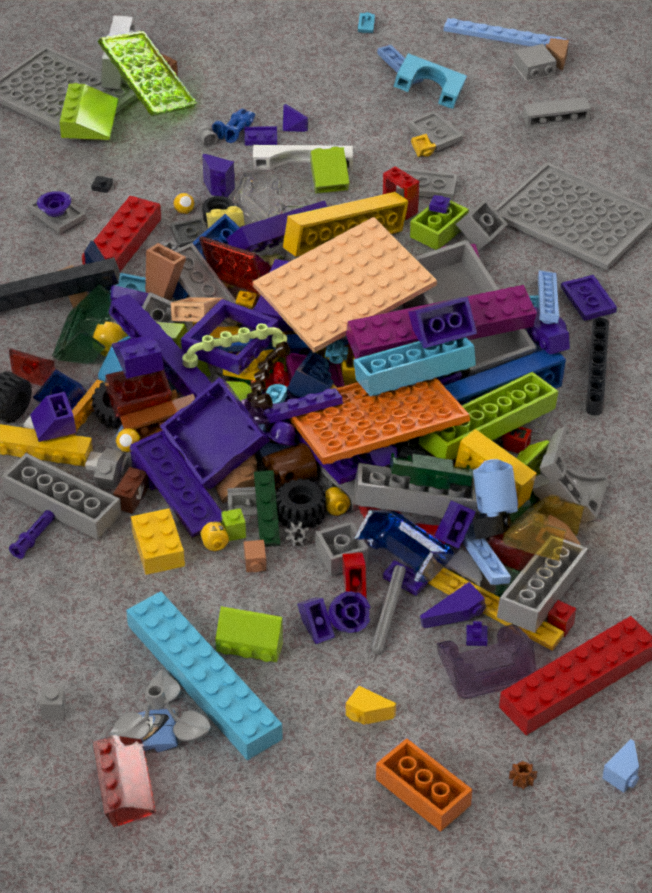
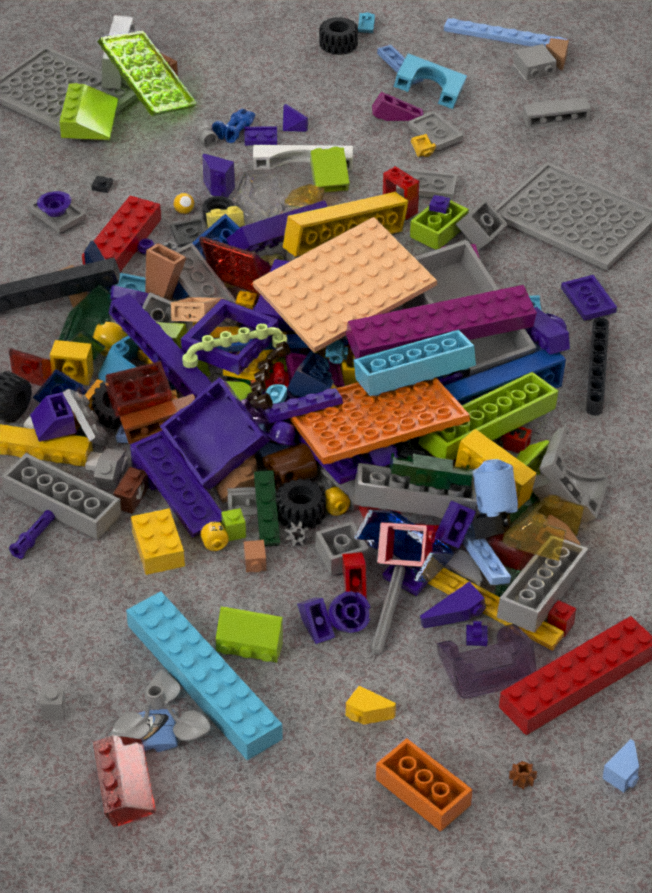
(73, 360): none -> yellow brick
(86, 417): none -> light grey plate
(126, 438): yellow piece -> none
(139, 356): dark purple slope -> none
(144, 245): none -> dark purple plate
(305, 194): none -> clear yellow slope
(338, 35): none -> black tyre
(386, 543): none -> window
(394, 109): none -> magenta slope
(443, 322): dark purple slope -> none
(548, 297): light blue plate -> none

